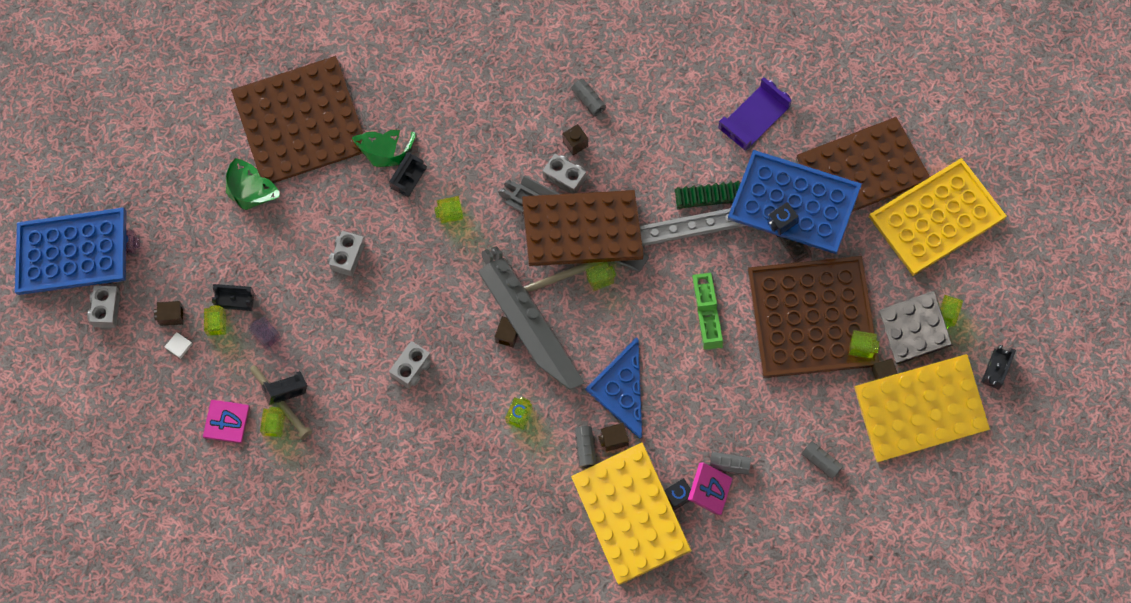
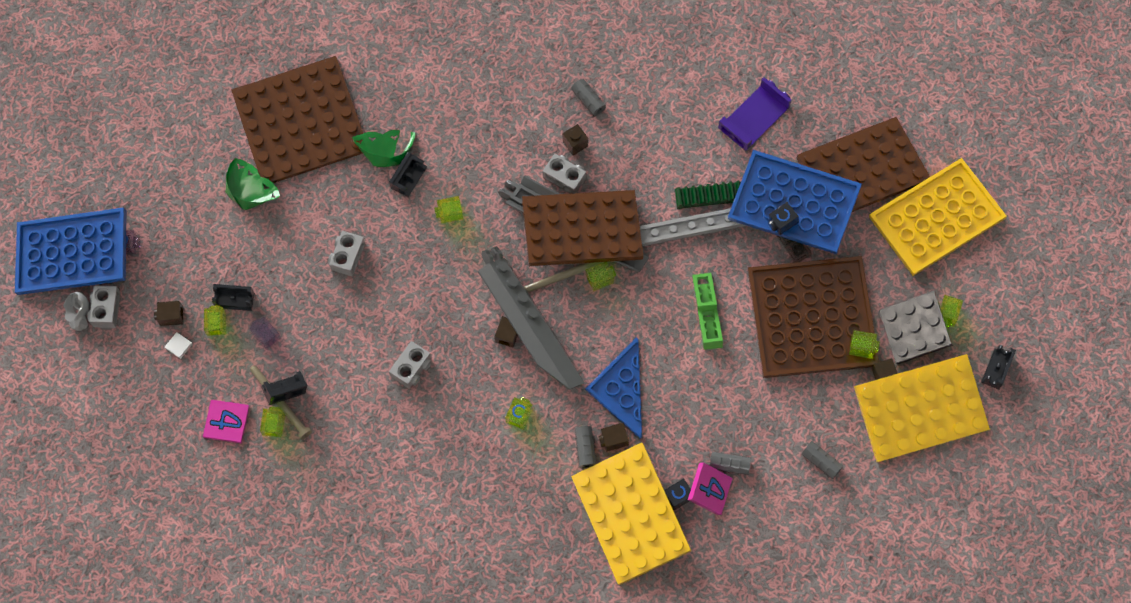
(78, 320): none -> light grey hair

